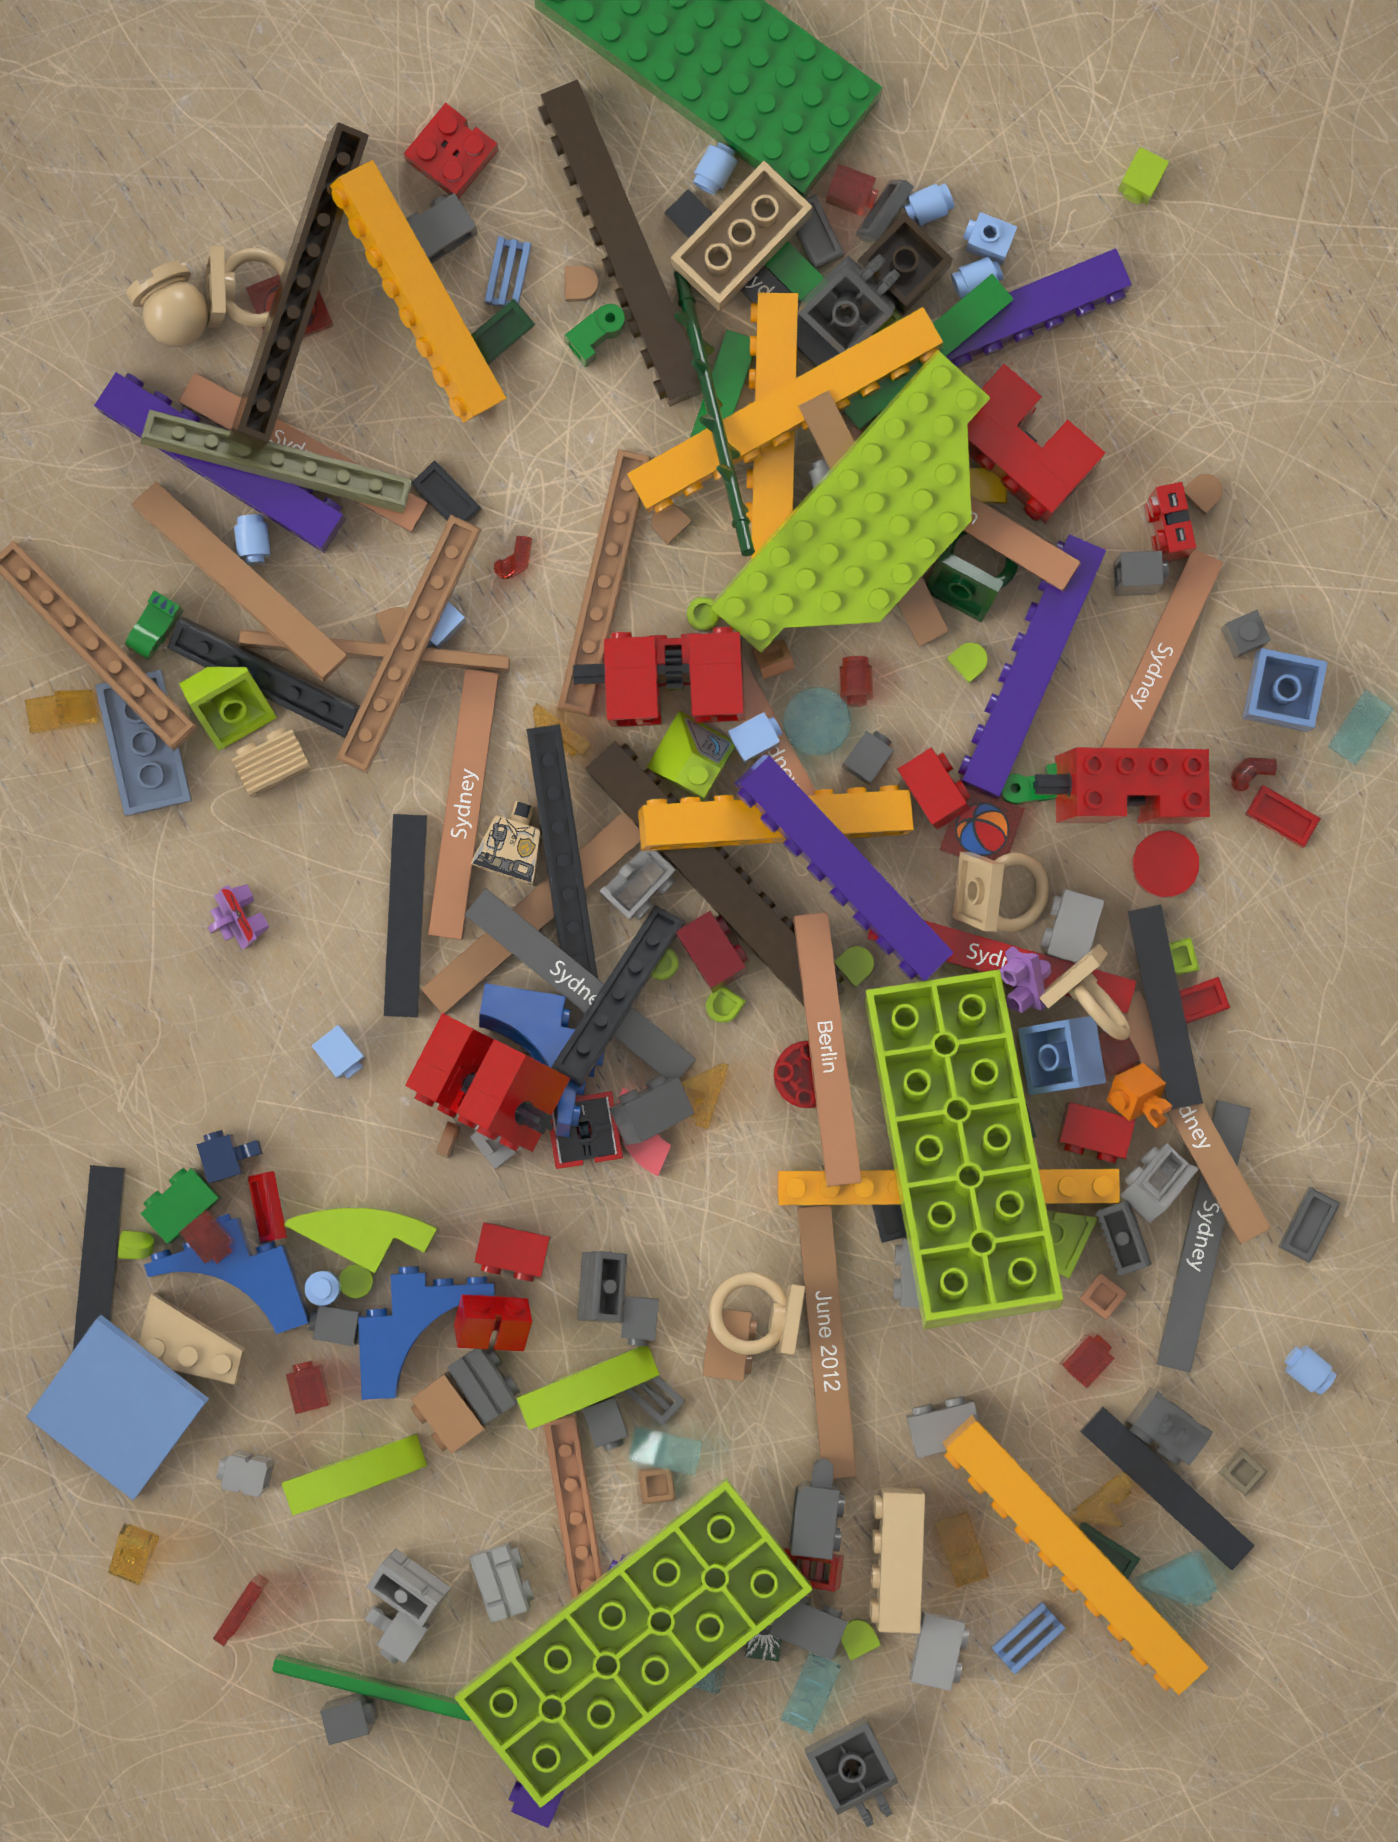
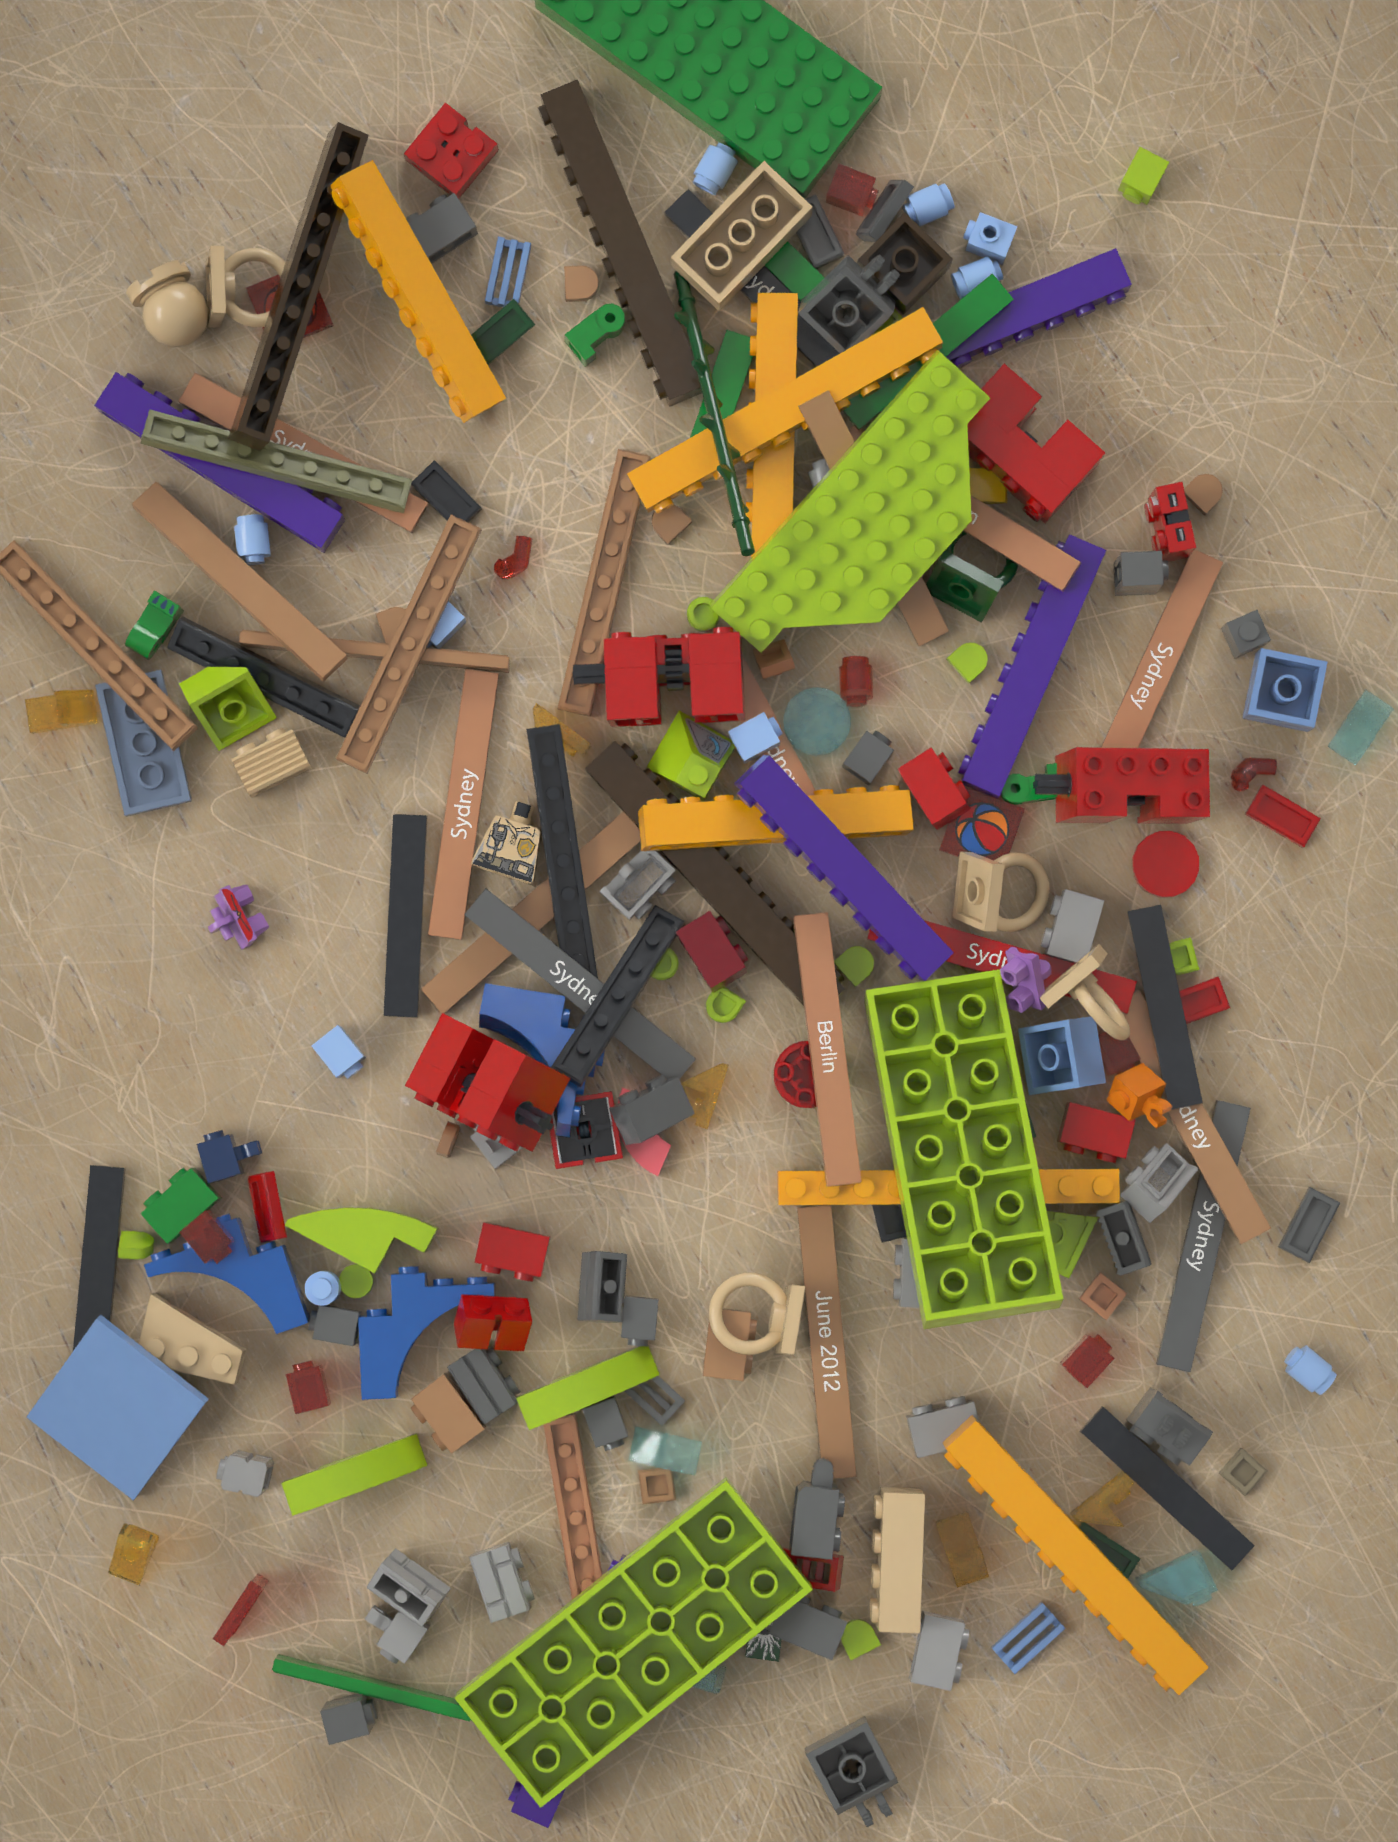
(810, 1692): clear light blue slope -> none

